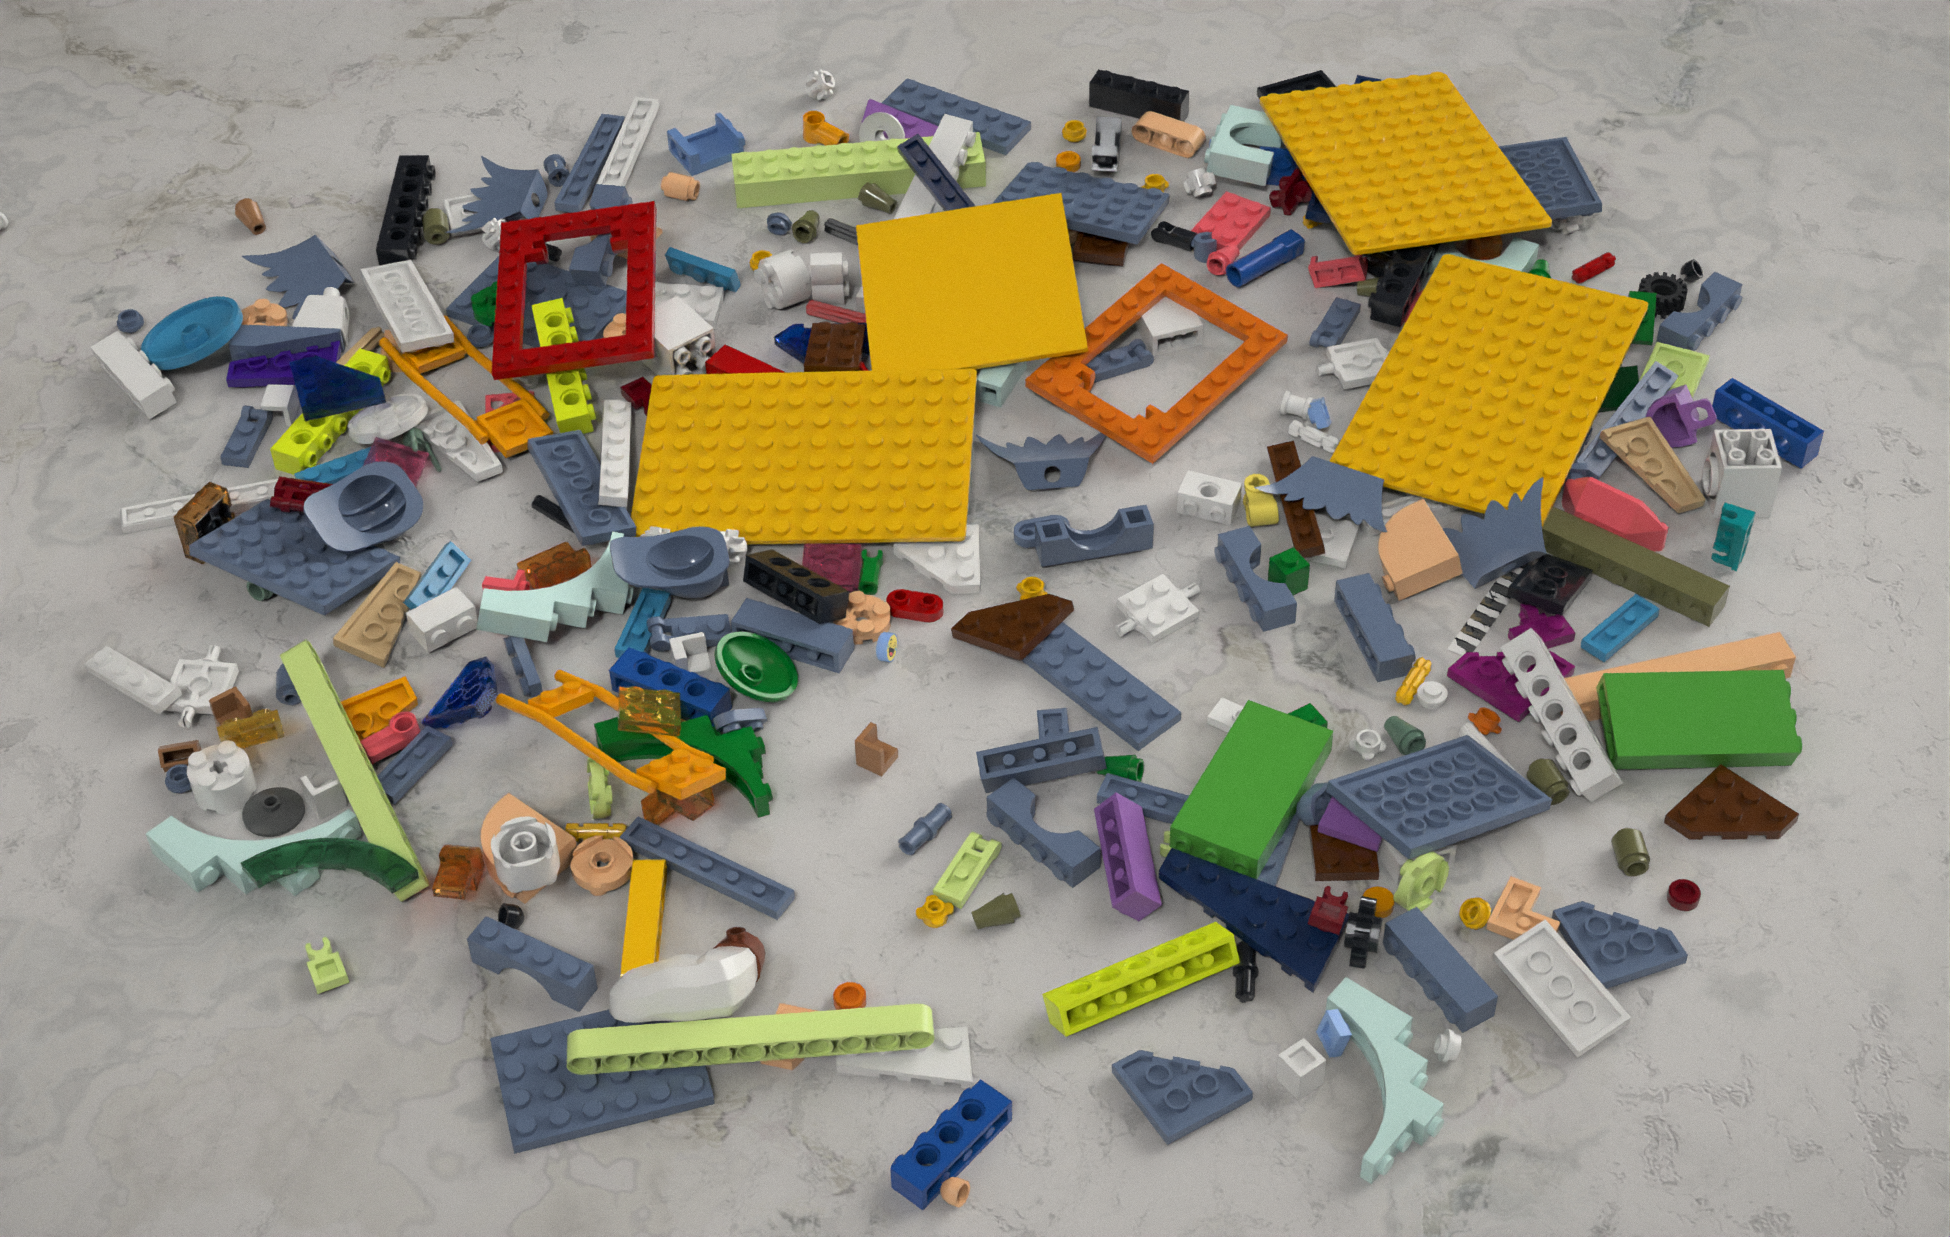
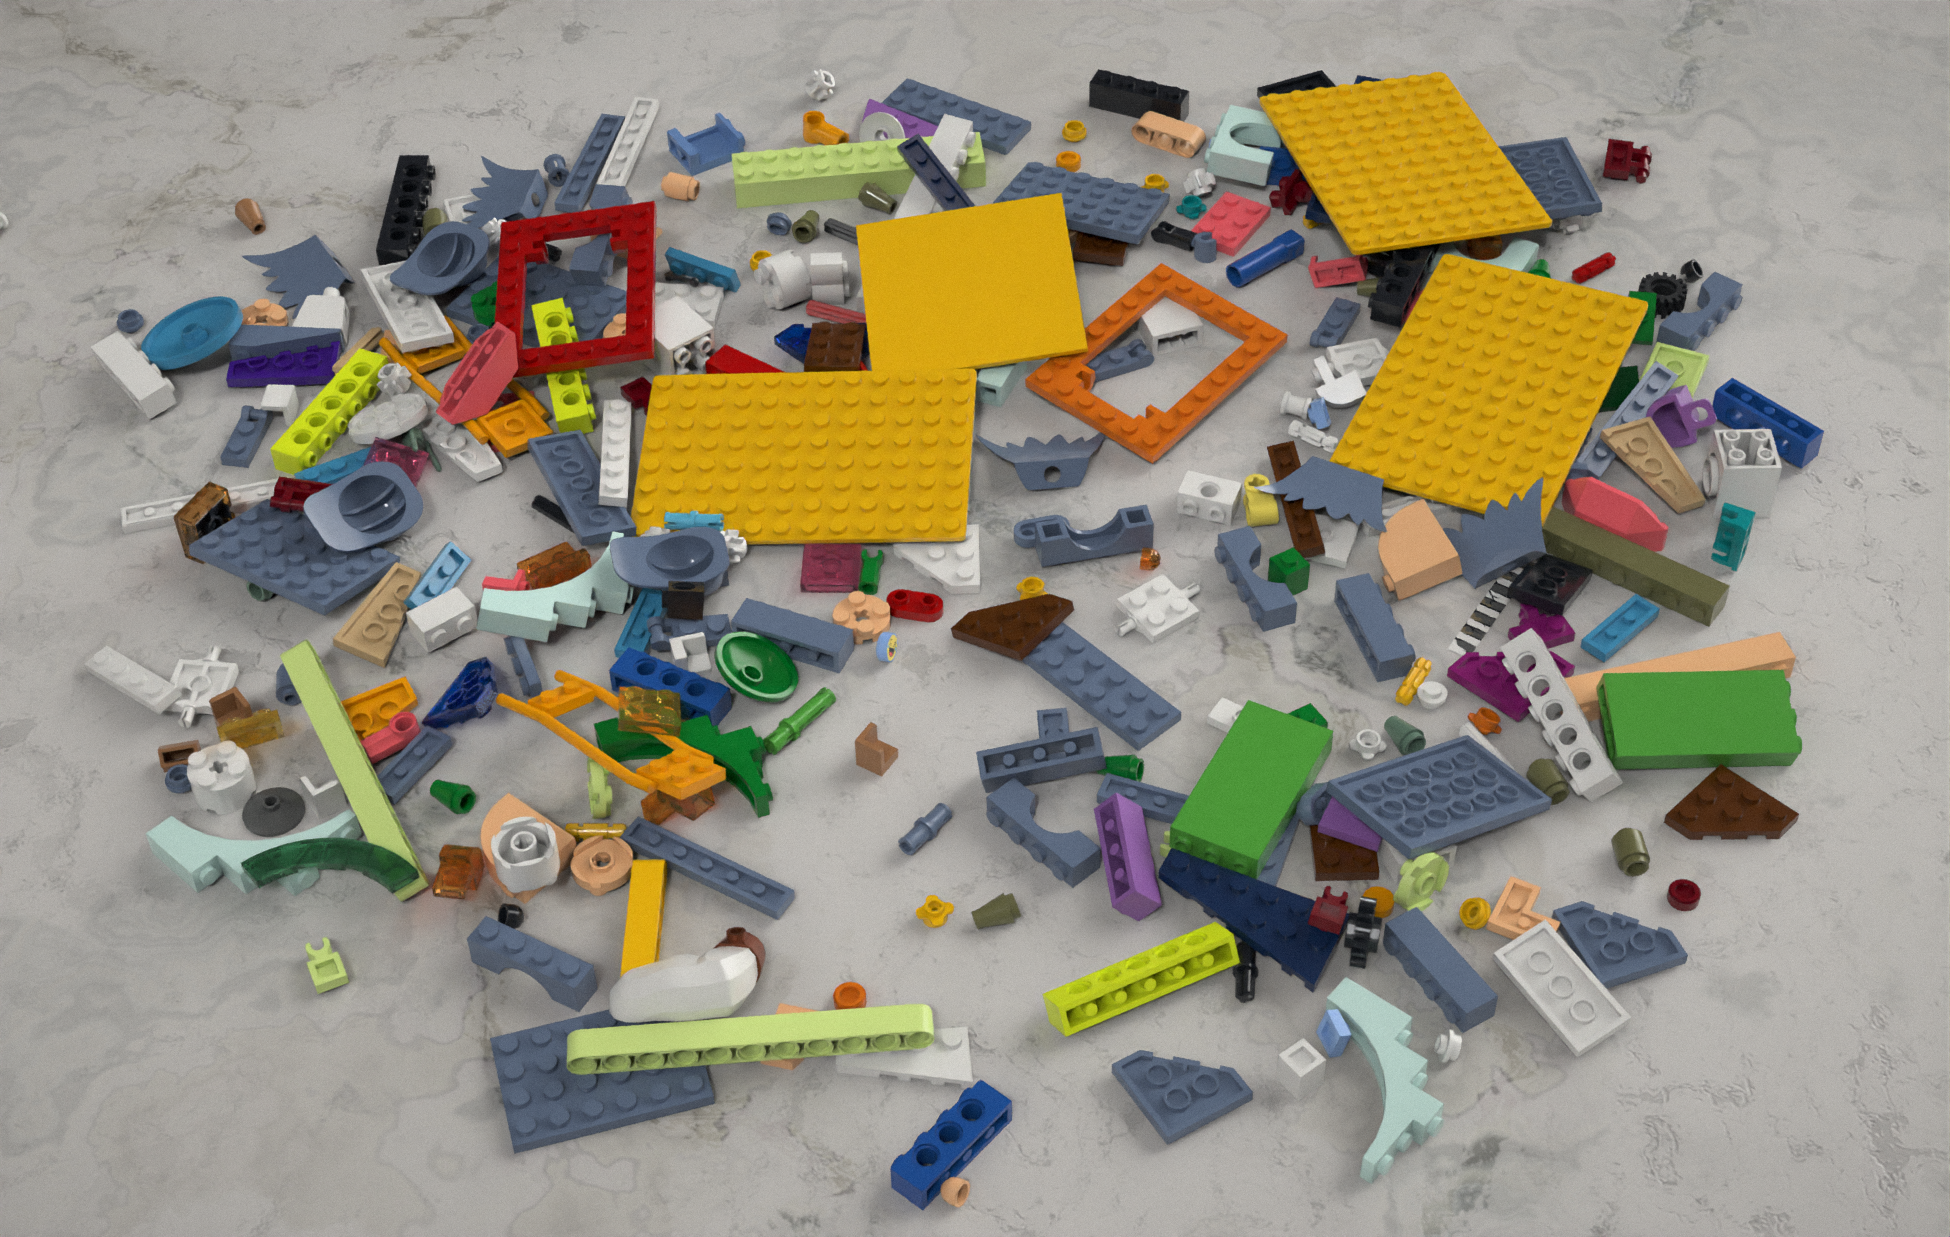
(333, 388): clear blue plate -> none
(394, 379): none -> white gear
(445, 259): none -> sand blue piece
(454, 796): none -> green cone
(480, 376): none -> coral wedge
(682, 521): none -> medium azure pin
(684, 600): none -> black brick
(694, 282): none -> black hinge
(739, 719): sand blue plate -> none
(791, 728): none -> bright green pin
(796, 586): black brick -> none
(966, 869): yellowish green plate -> none
(1107, 144): arch -> none
(1149, 559): none -> clear orange hinge
(1191, 207): none -> teal plate
(1220, 259): coral cone -> none
(1337, 392): none -> white brick
(1619, 163): none -> dark red plate

